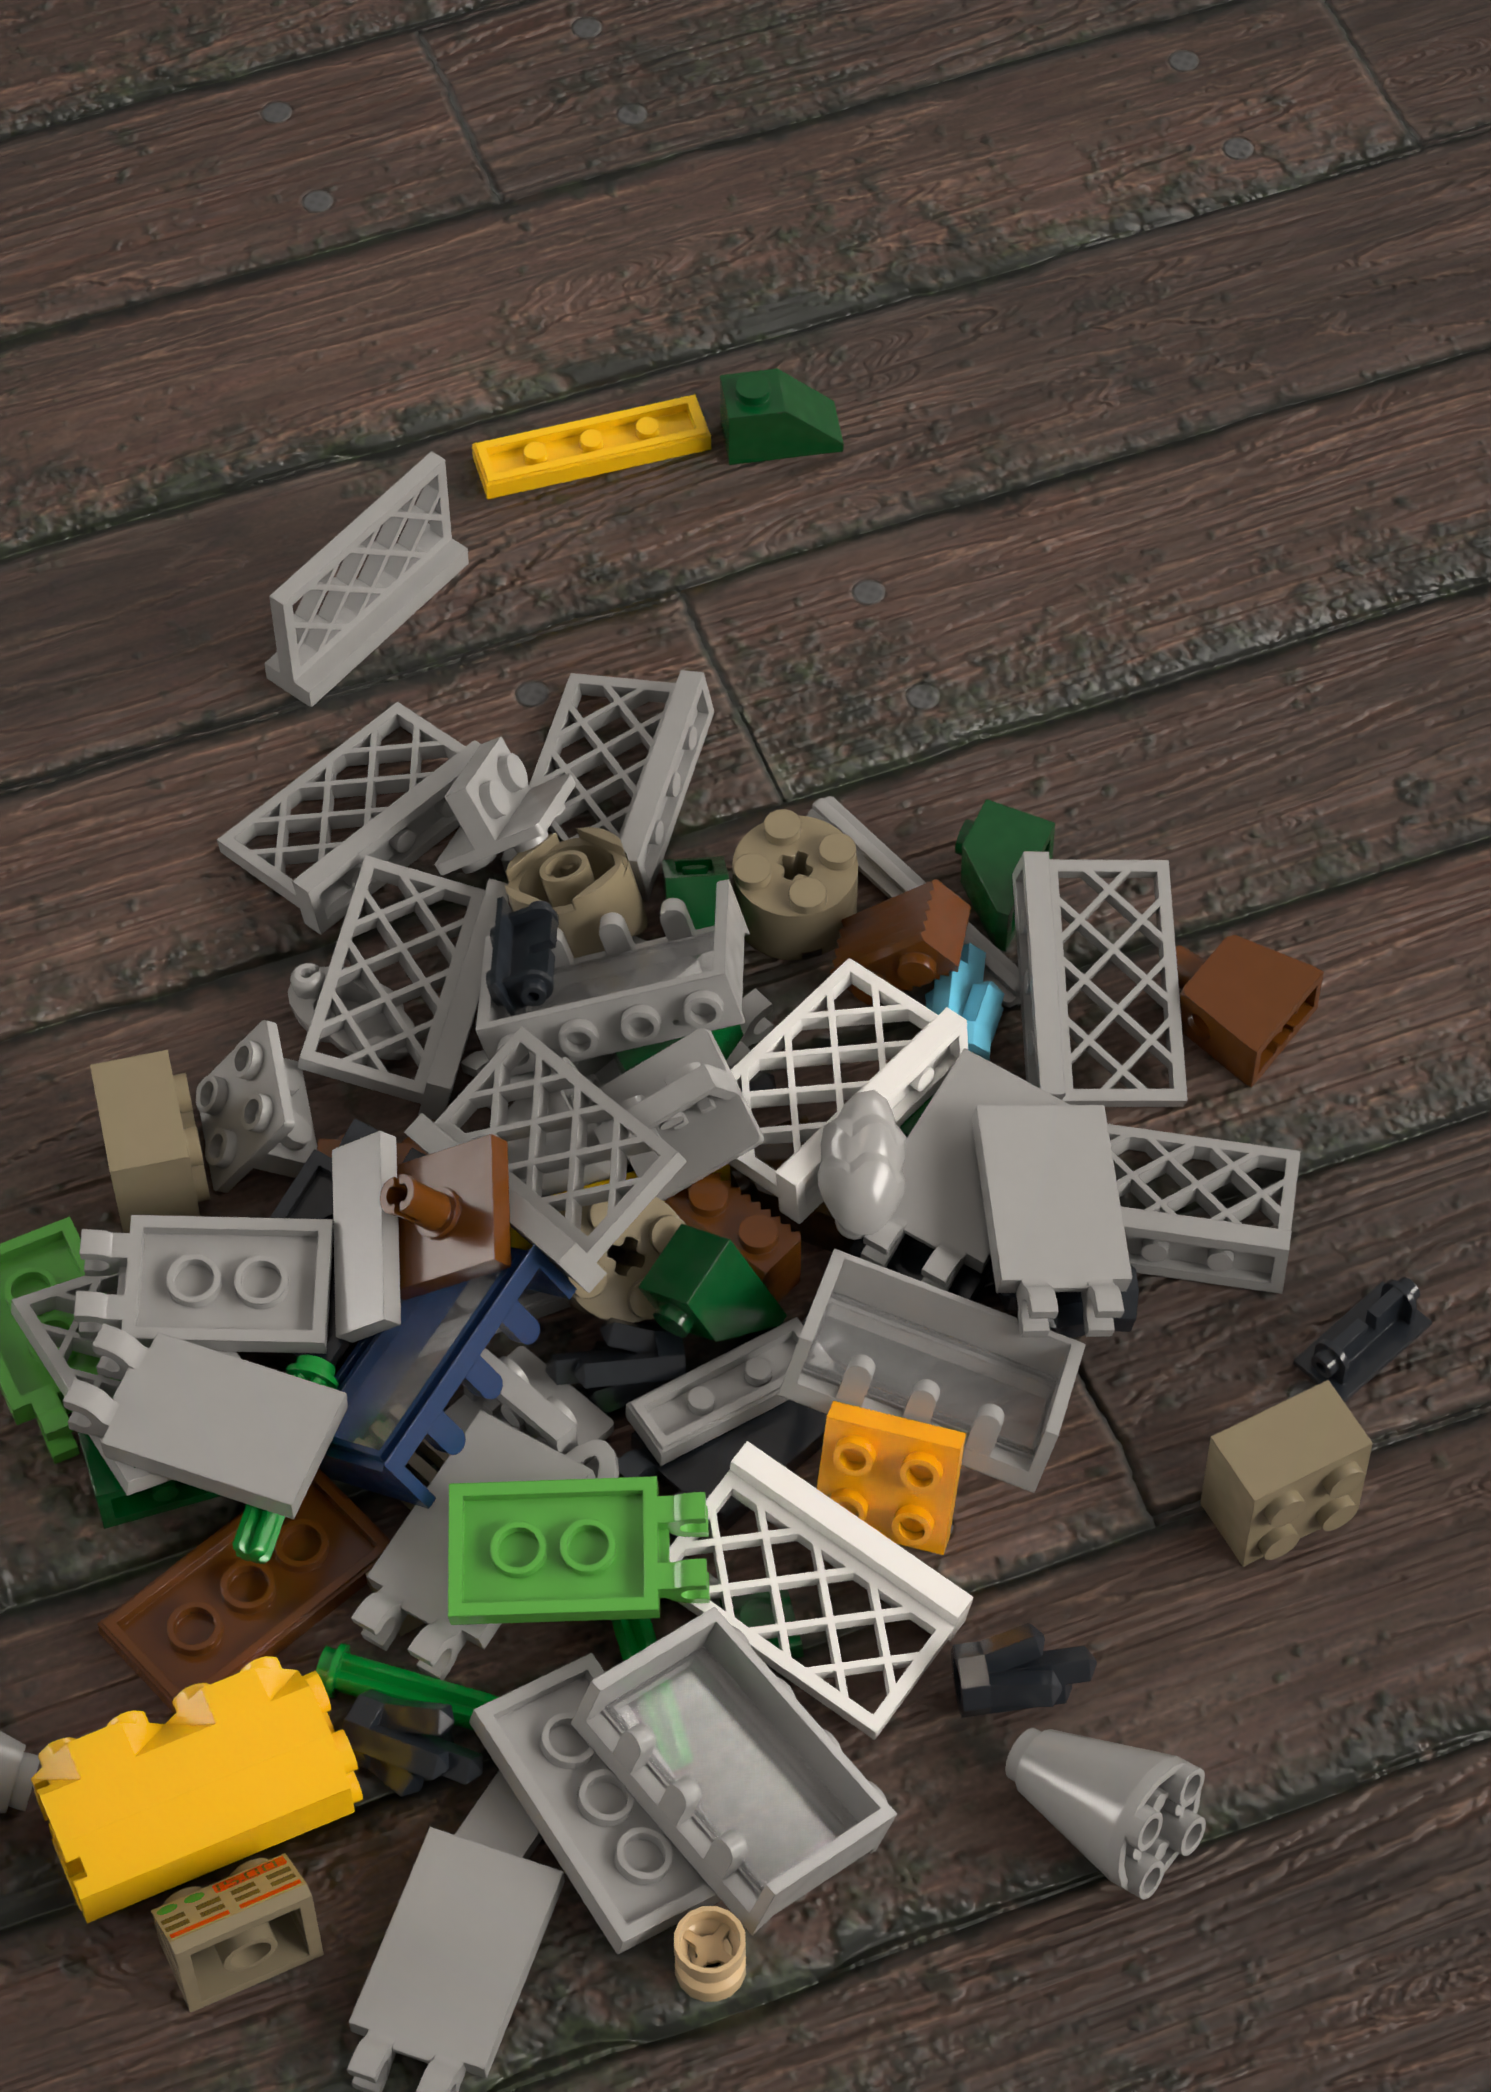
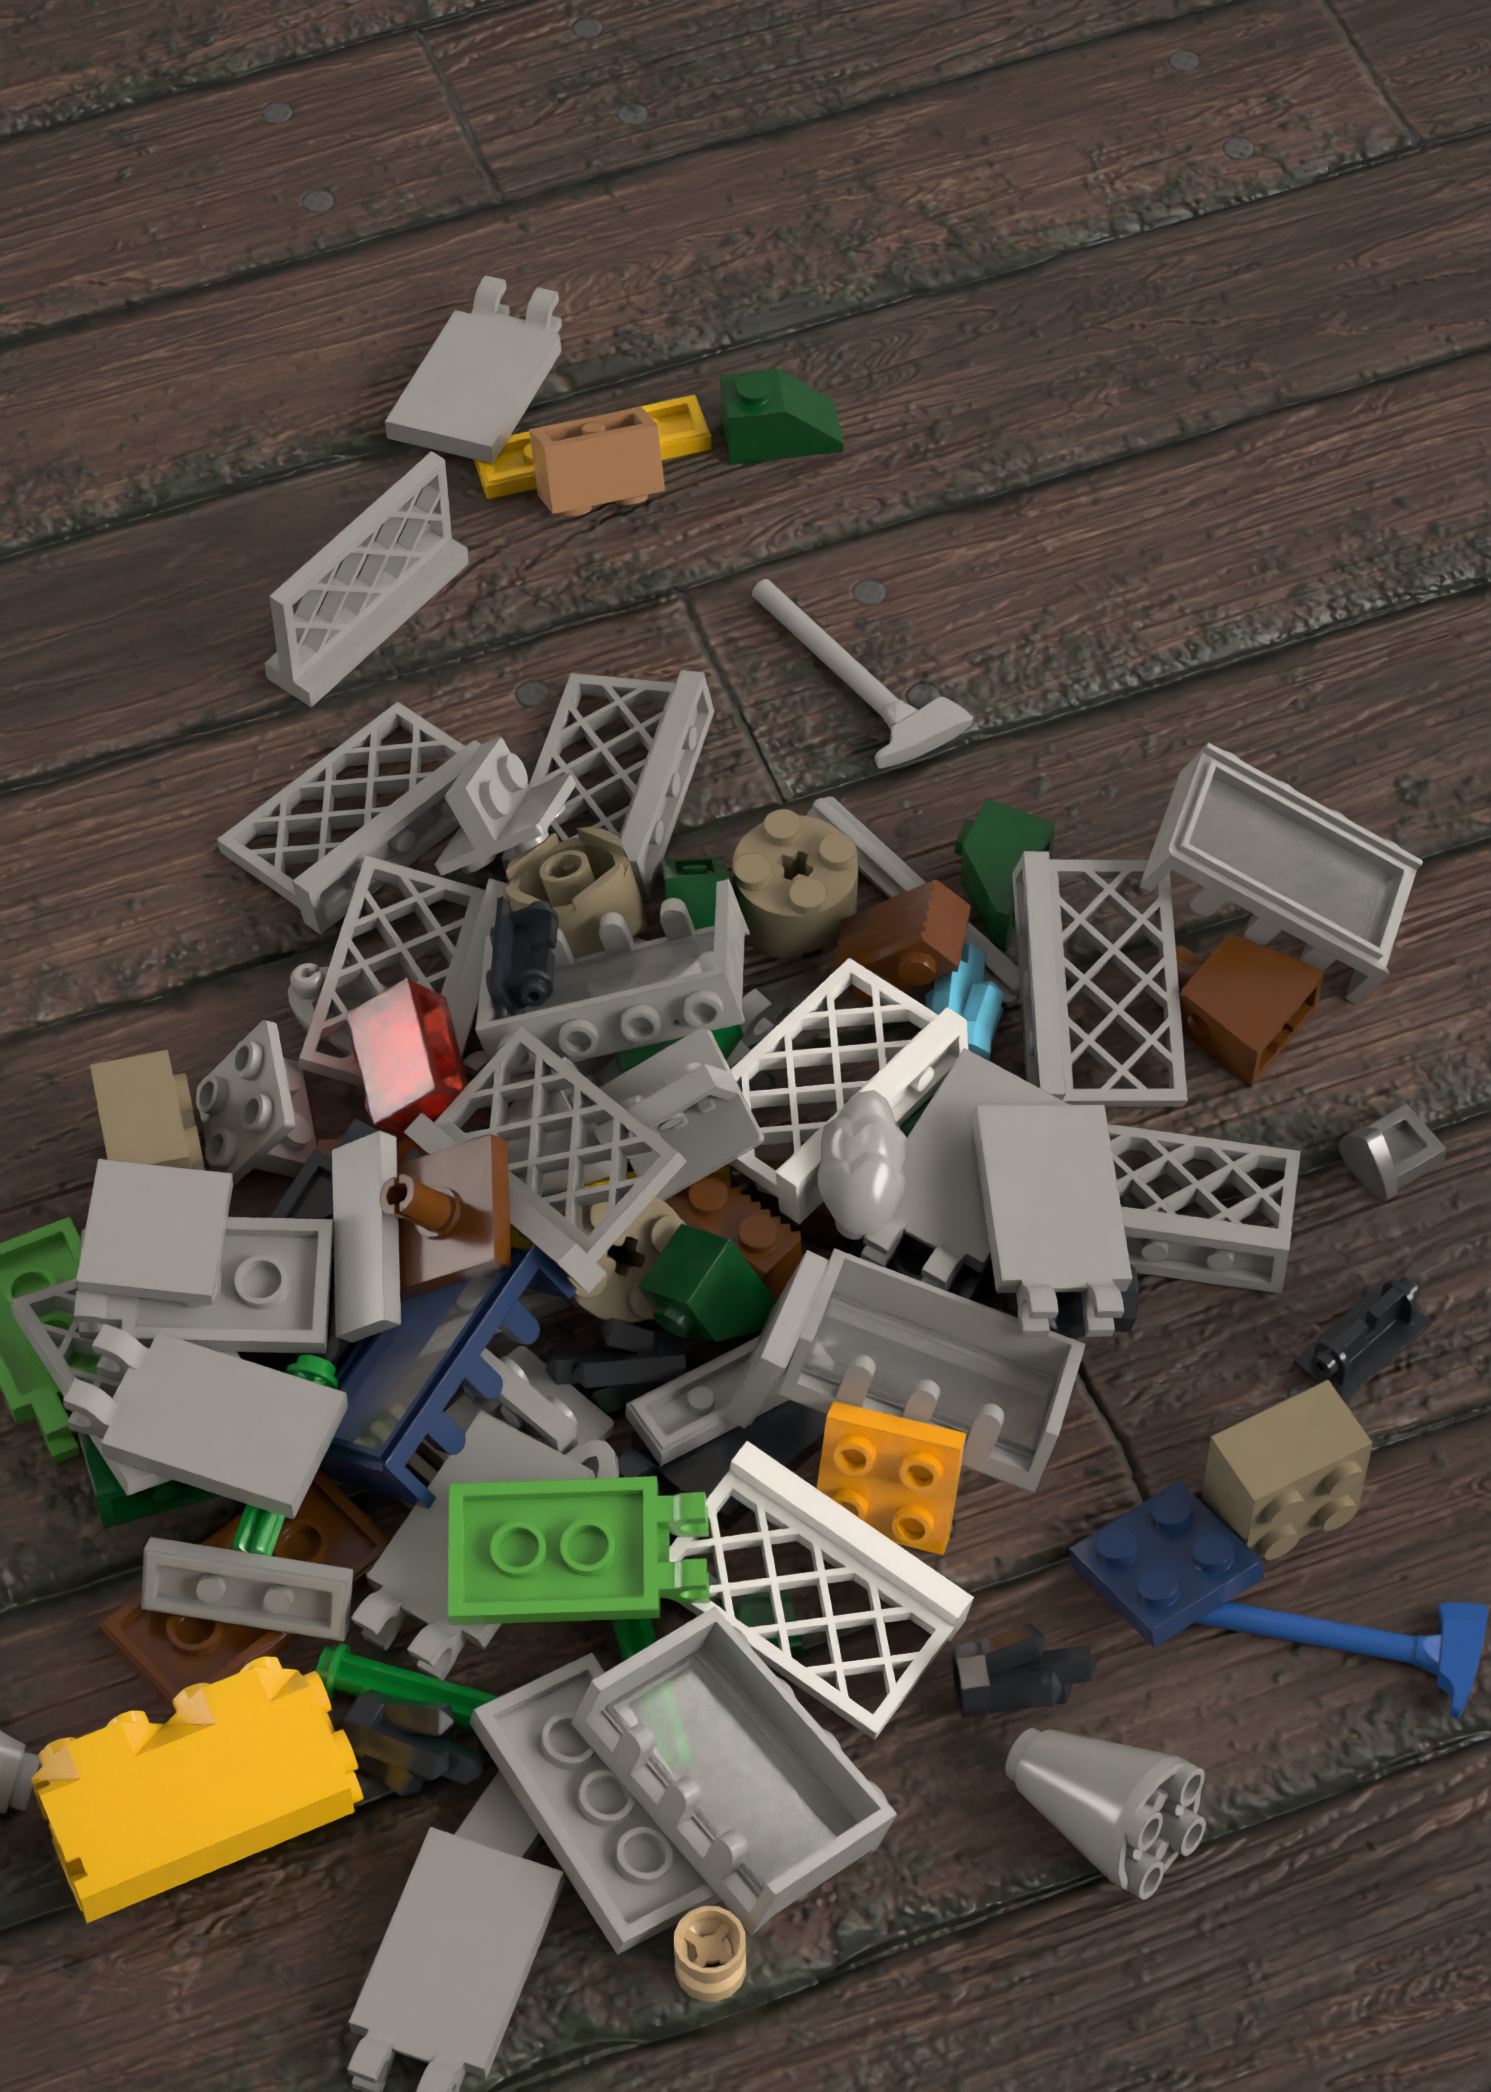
(154, 1232): none -> light grey tile
(238, 1930): dark tan slope -> none
(246, 1589): none -> light grey tile
(407, 1055): none -> clear red brick
(479, 376): none -> light grey tile
(597, 461): none -> medium nougat brick
(777, 1340): none -> light grey tile
(911, 729): none -> light grey piece
(1166, 1563): none -> dark blue plate
(1285, 864): none -> window
(1391, 1152): none -> flat silver tile
(1450, 1655): none -> blue piece

